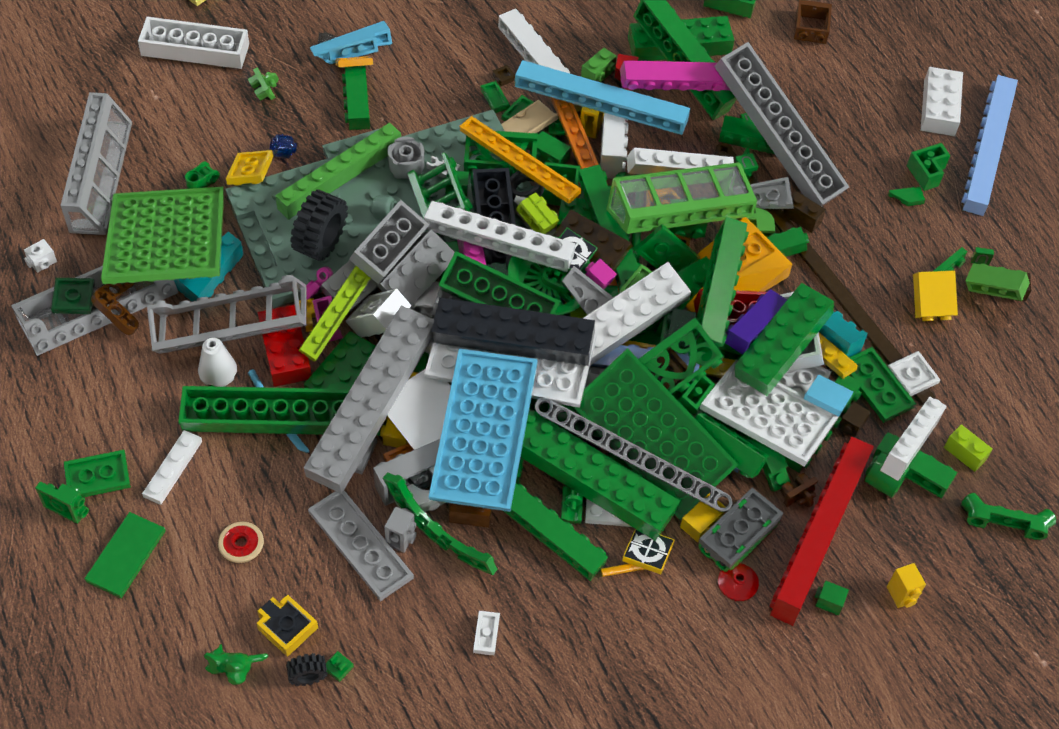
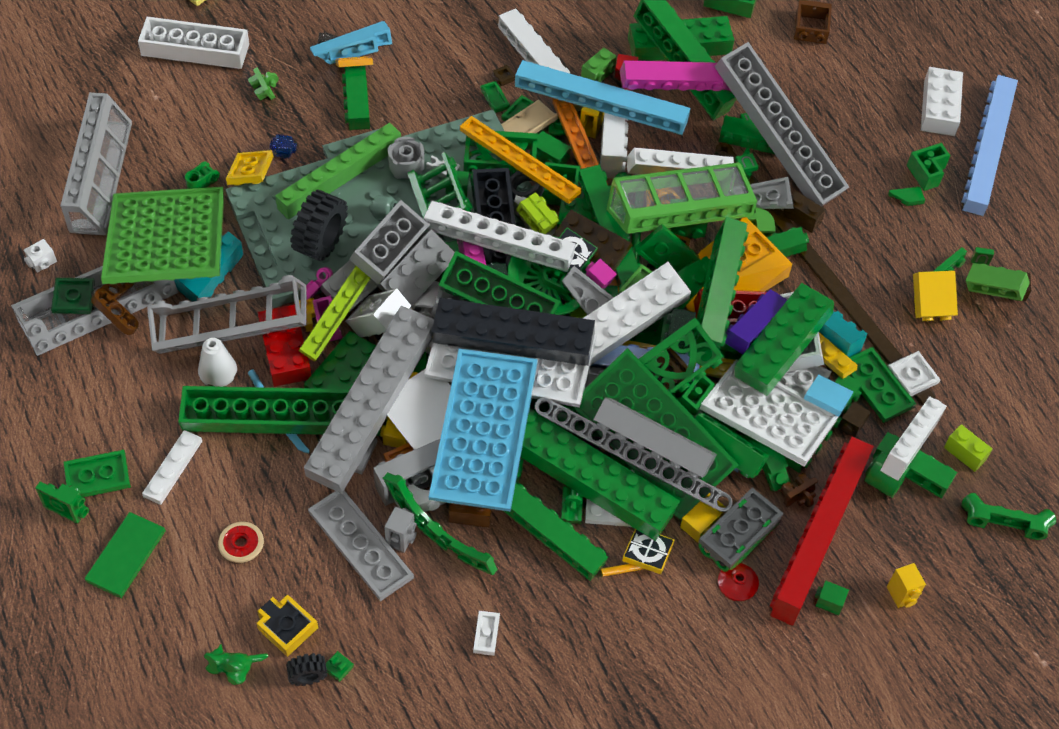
(655, 437): none -> light grey brick

